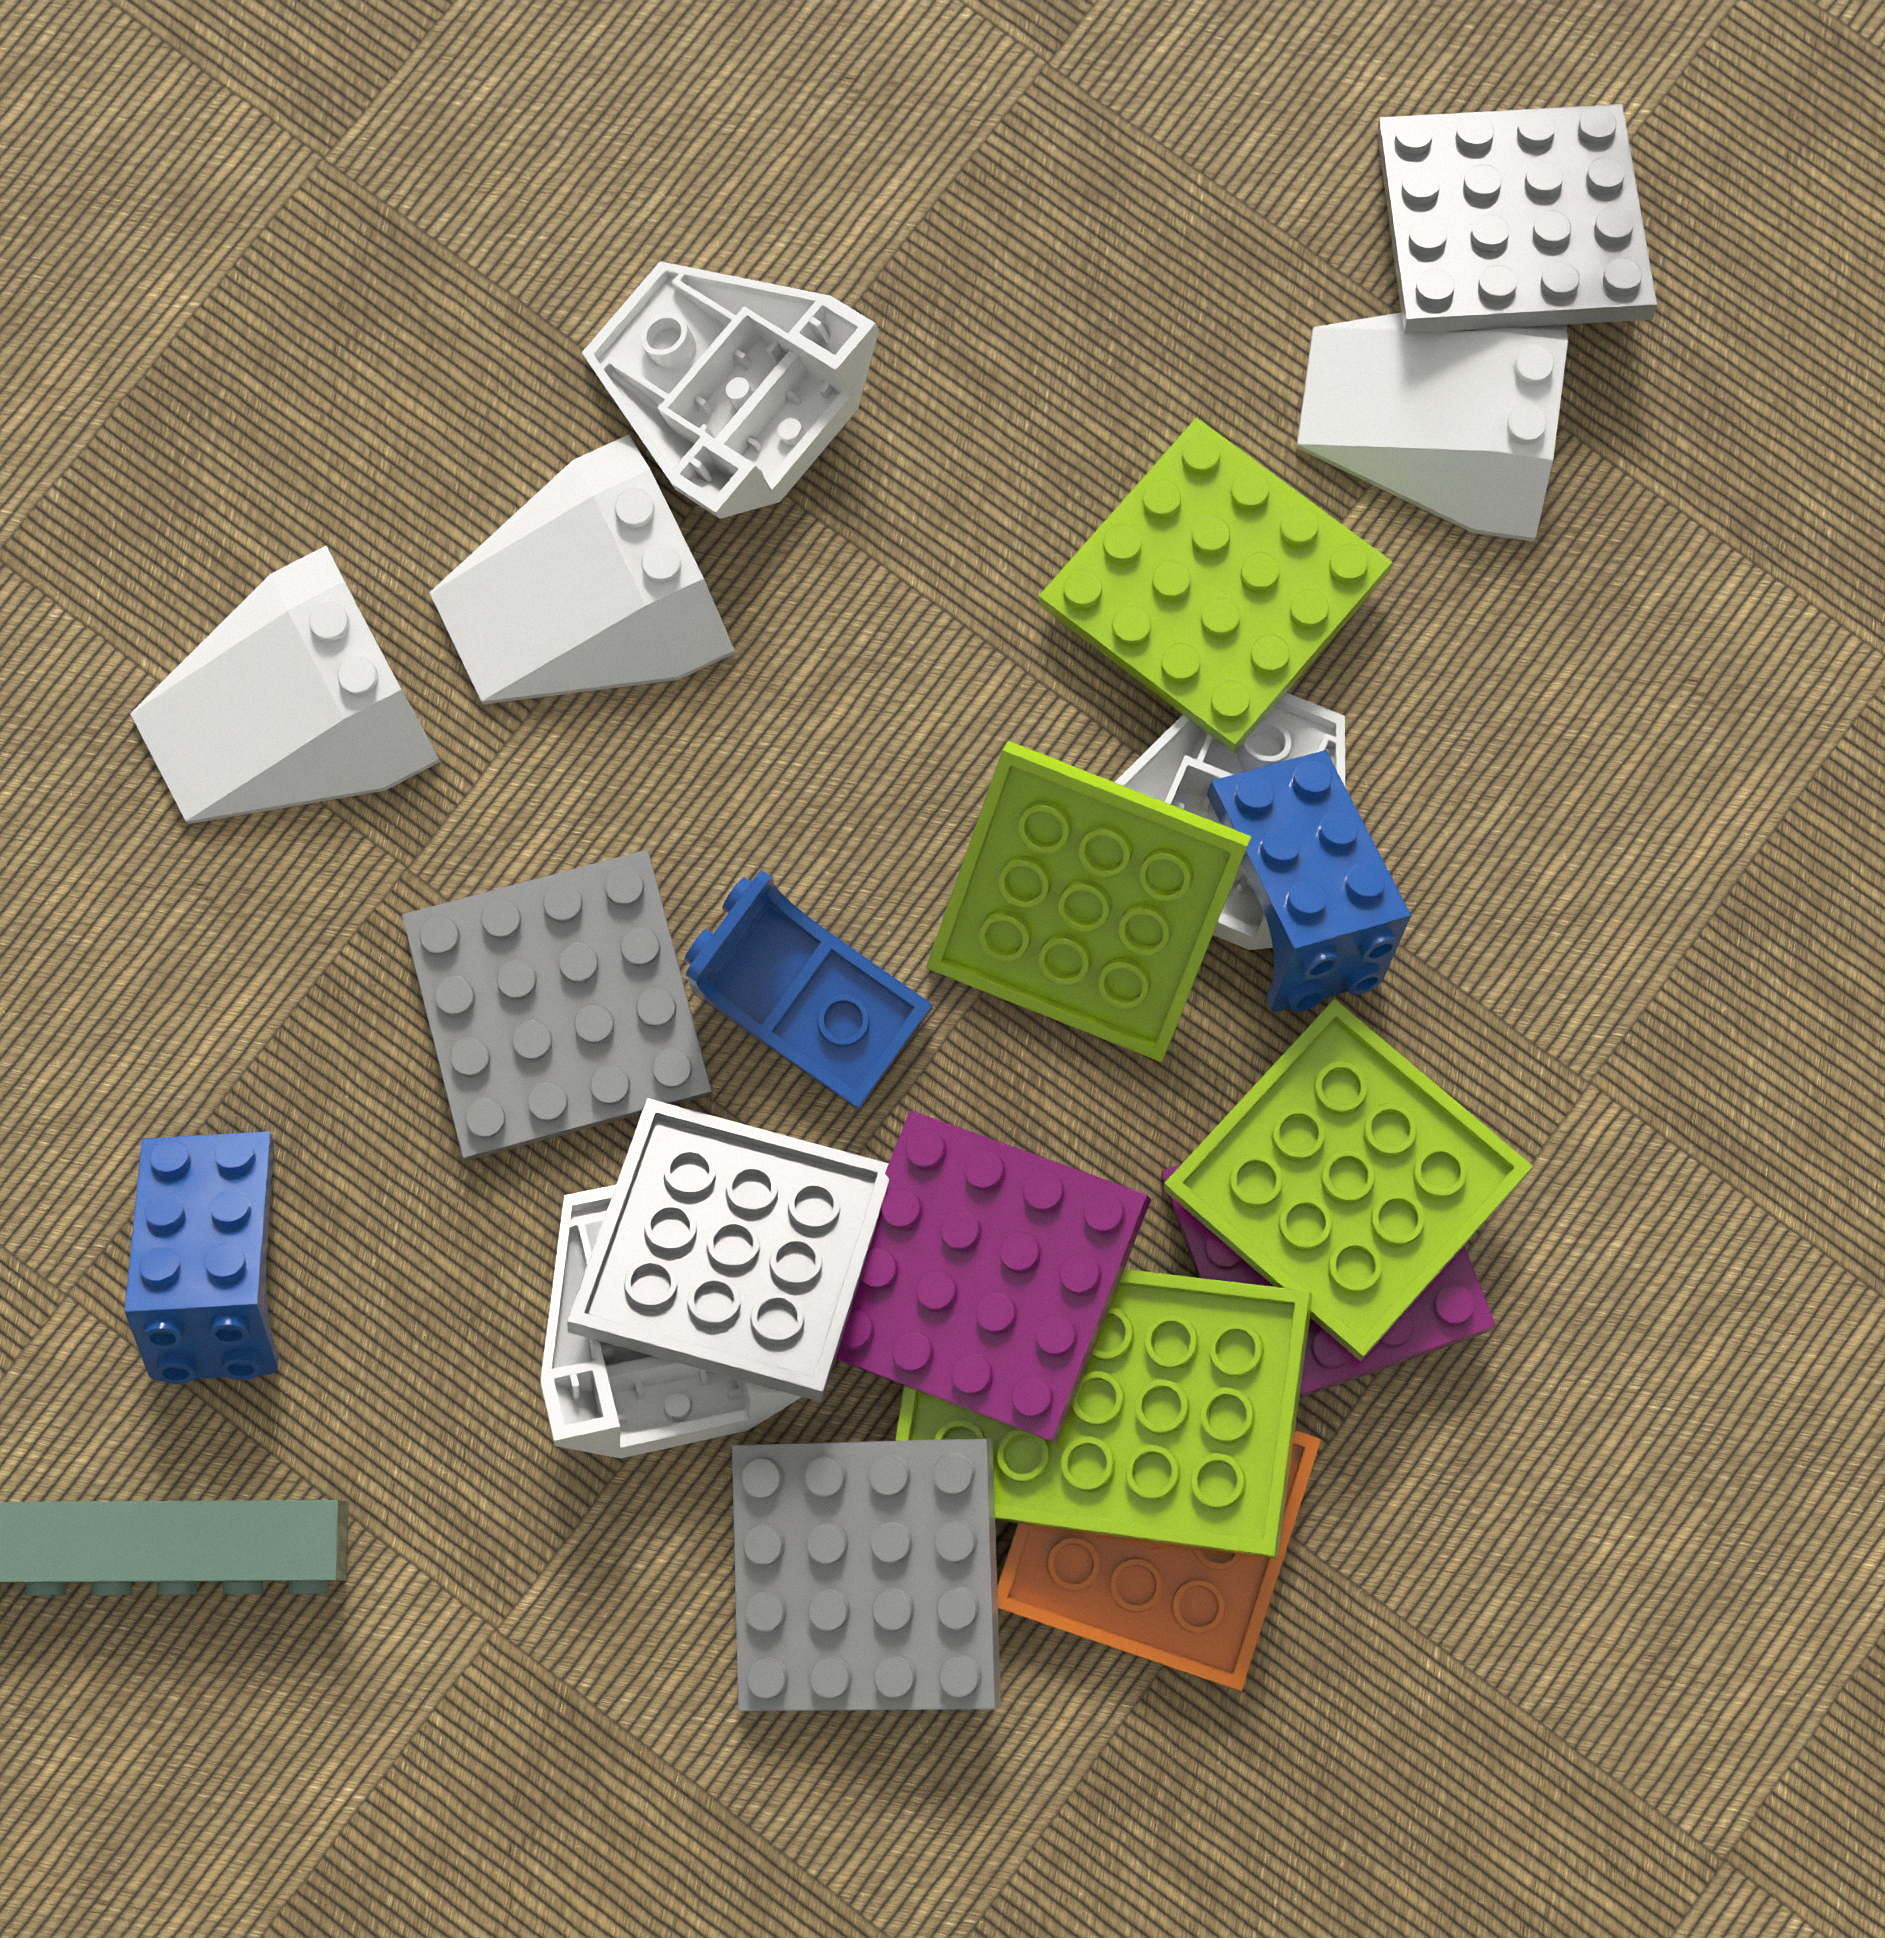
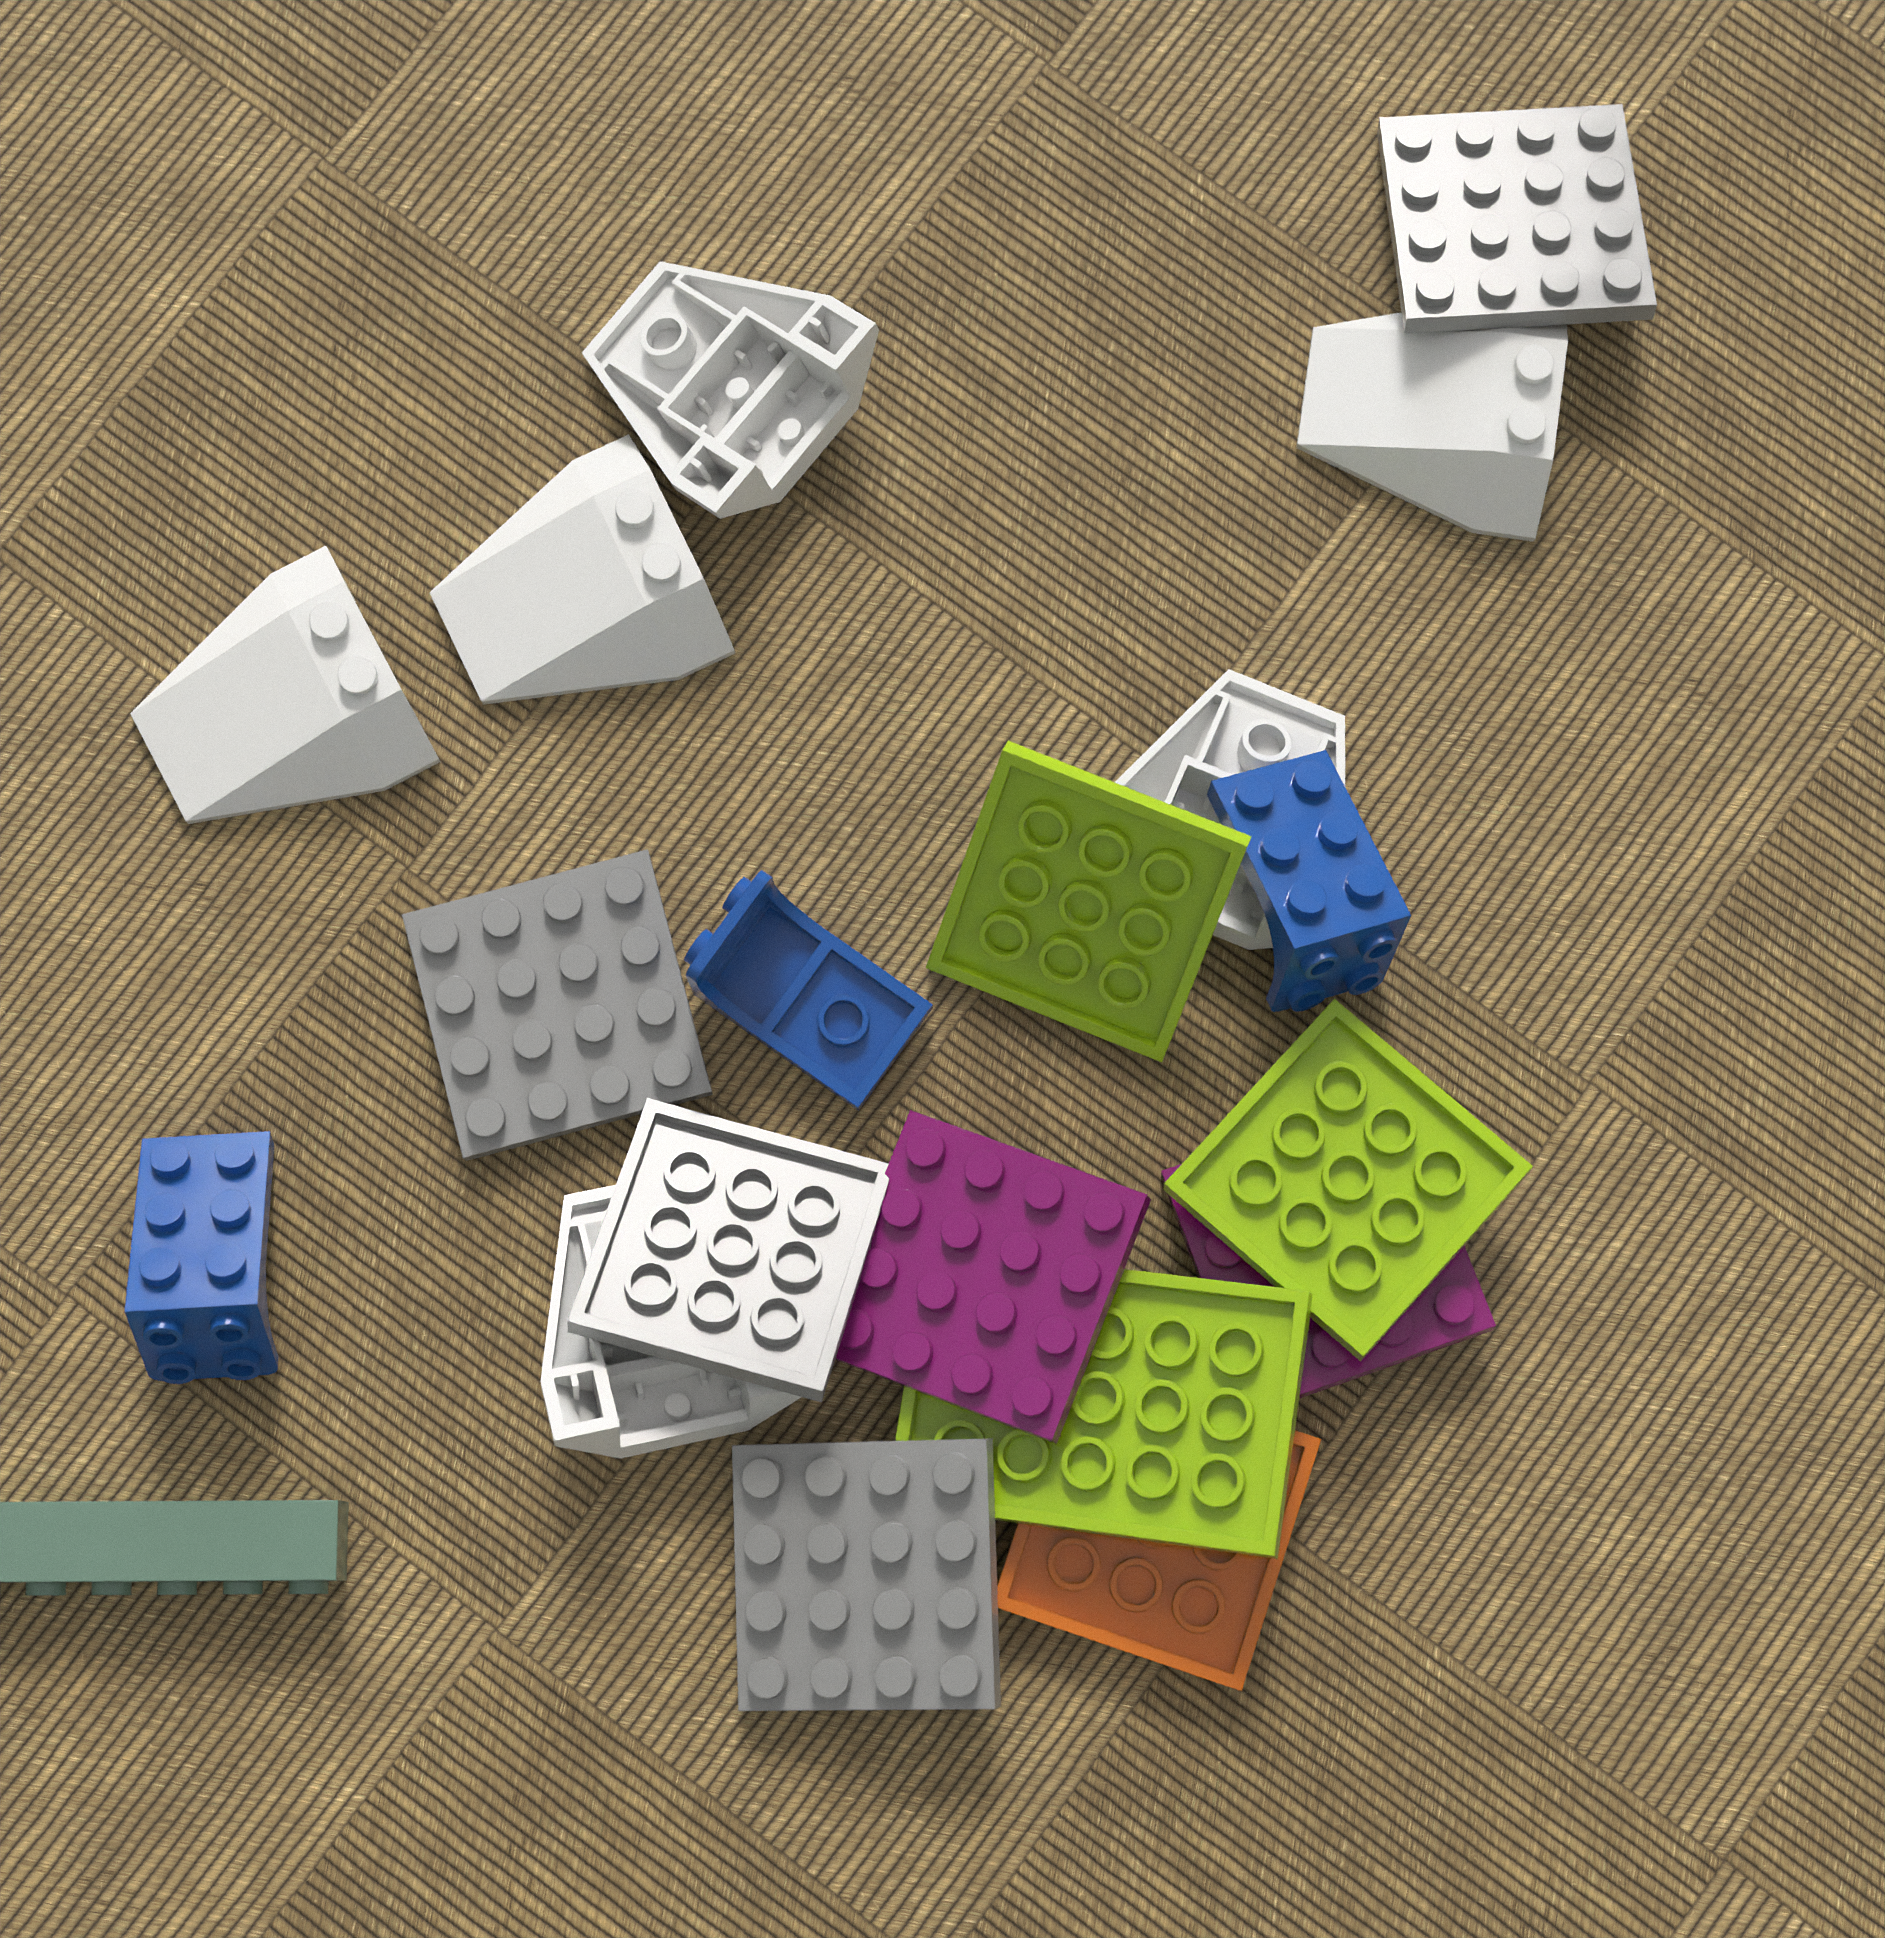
(1215, 584): lime plate -> none

